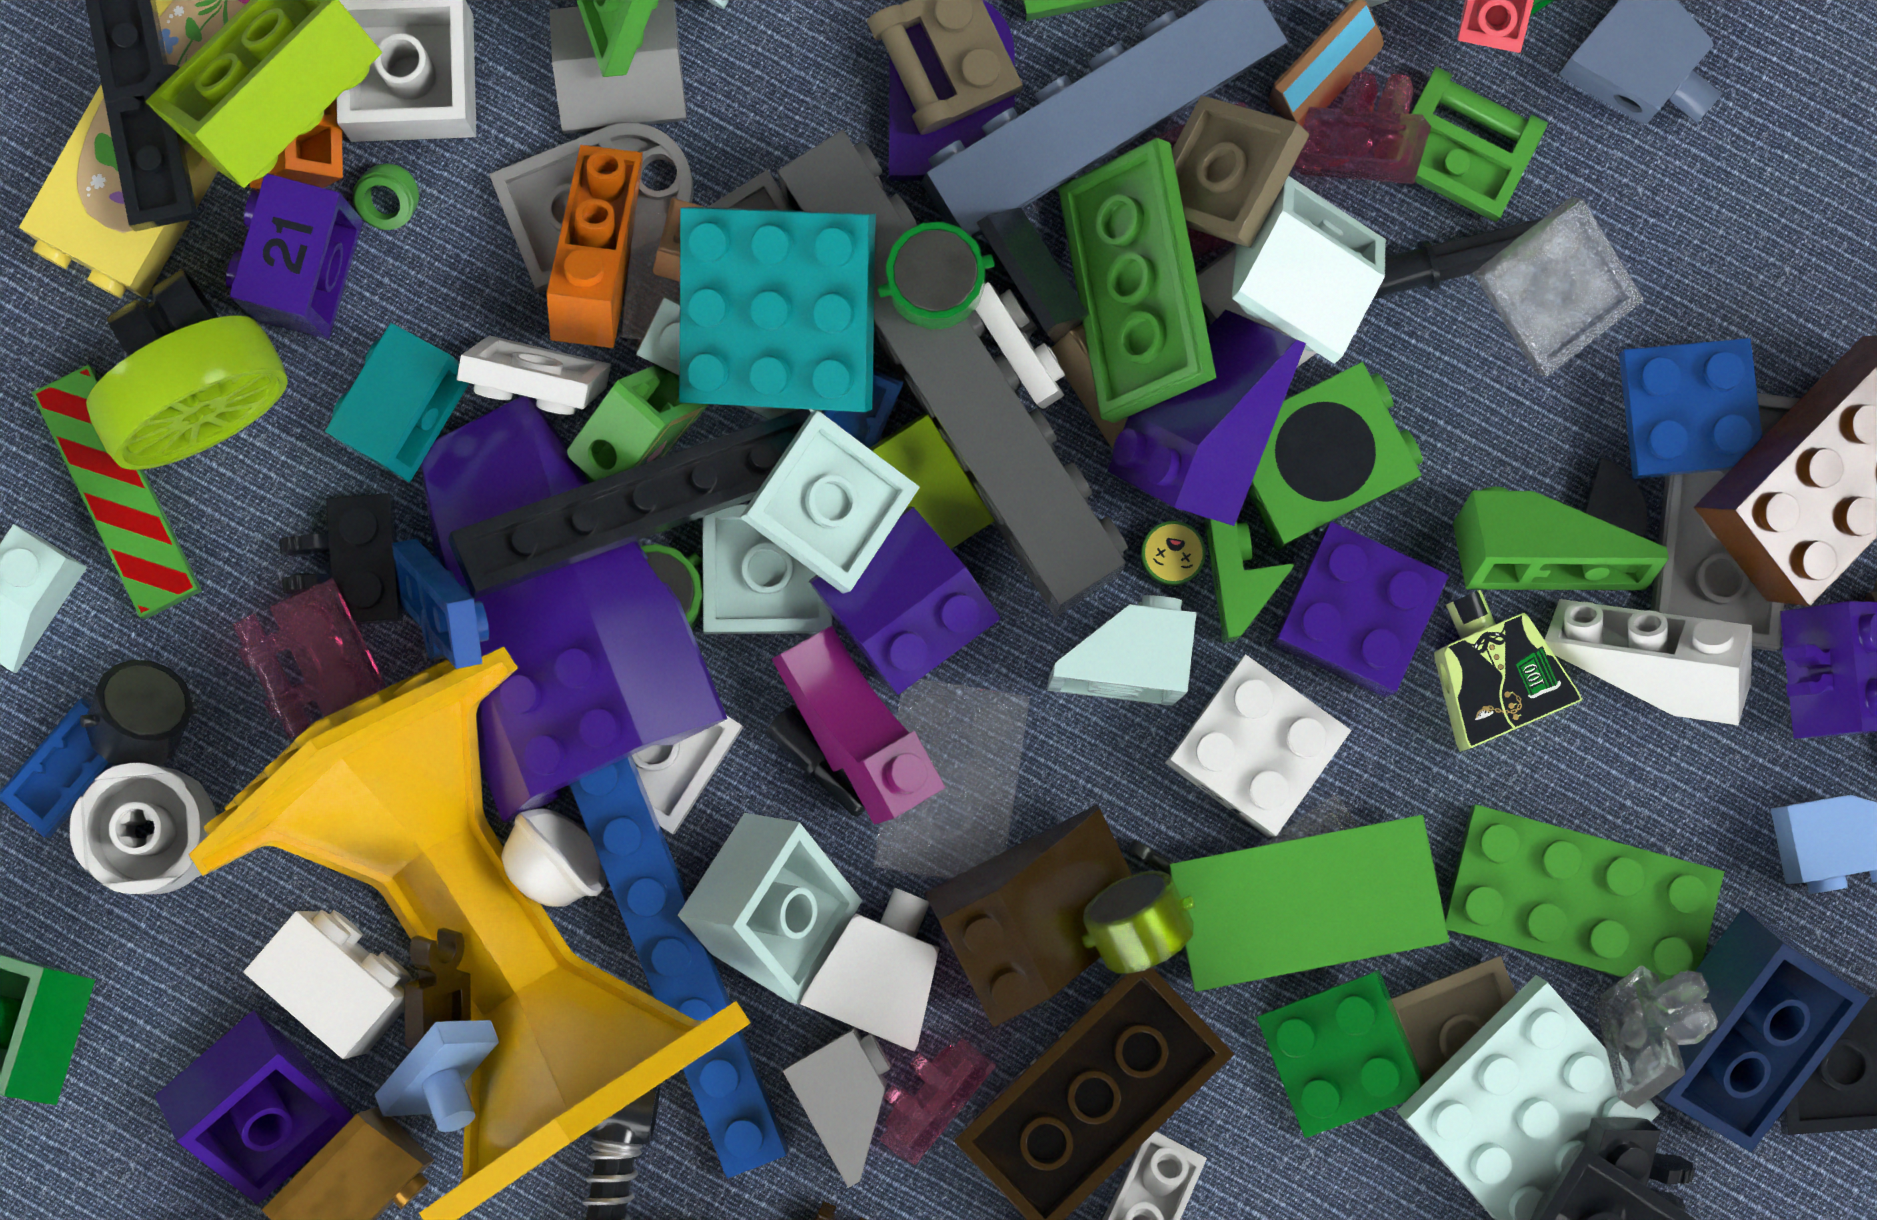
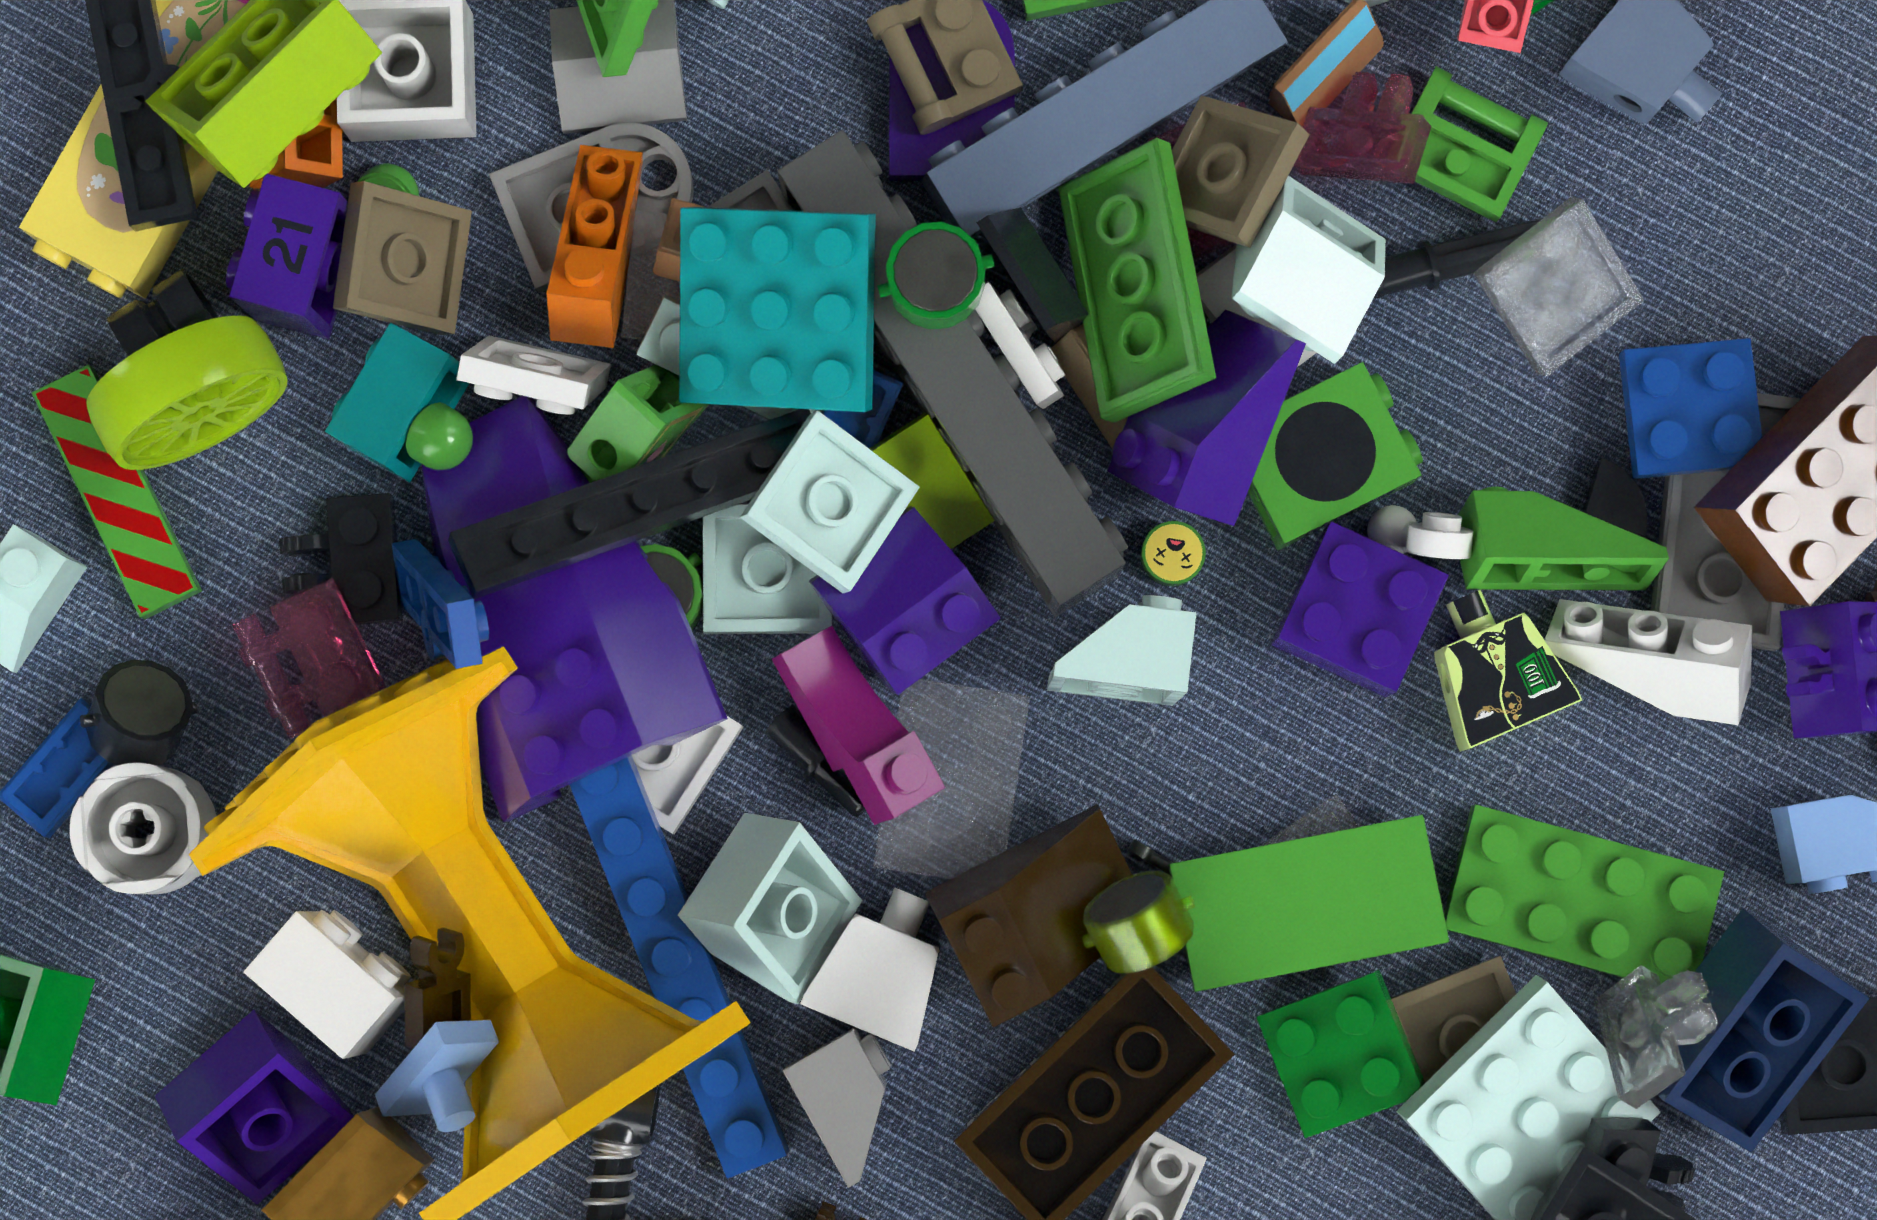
(402, 258): none -> dark tan plate
(439, 437): none -> bright green piece
(552, 859): white helmet -> none
(948, 1086): clear pink hinge -> none
(1238, 591): bright green slope -> none
(1258, 746): white brick -> none
(1436, 537): none -> white plate

